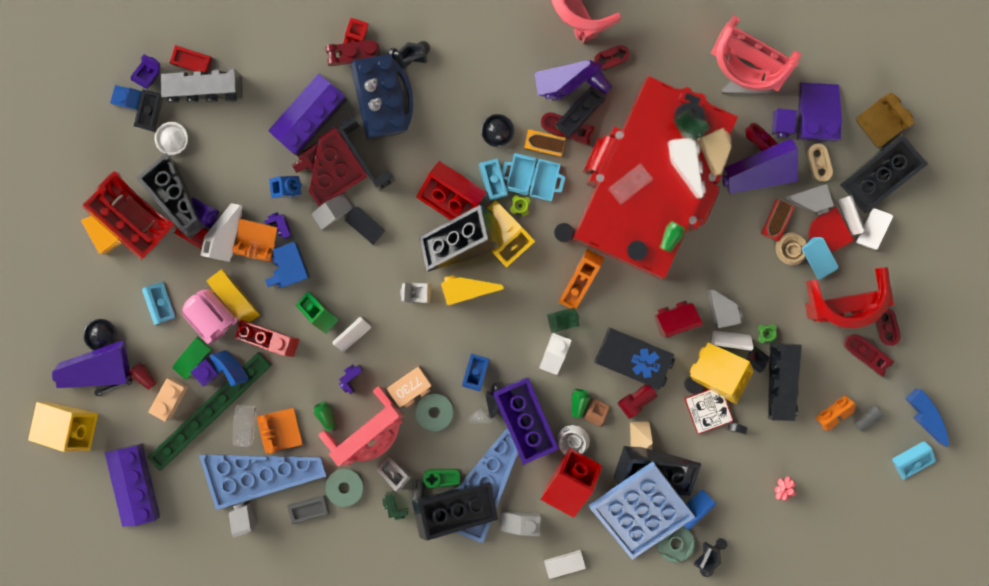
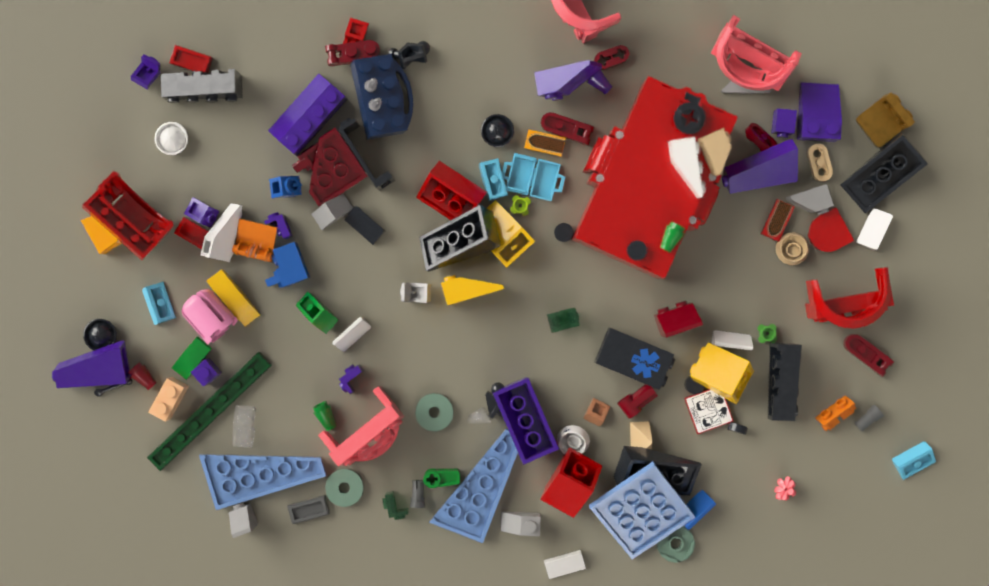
(63, 427): yellow slope -> none
(126, 97): blue slope -> none
(132, 485): dark purple slope -> none
(148, 110): black slope -> none
(170, 192): black wedge -> none
(233, 370): blue slope -> none
(267, 338): red slope -> none
(279, 430): orange hinge -> none
(394, 473): light grey slope -> none
(409, 387): light nougat brick -> none
(454, 510): black slope -> none
(475, 372): blue slope -> none
(555, 353): white slope -> none
(579, 402): green cone -> none
(580, 112): black tile -> none
(581, 279): orange slope -> none
(630, 183): clear slope -> none
(690, 126): clear green bracket -> none
(711, 557): black piece -> none
(724, 310): light grey slope -> none
(757, 359): black plate -> none
(819, 257): medium azure slope -> none
(851, 215): white slope -> none
(890, 326): dark red plate -> none
(928, 416): blue slope -> none

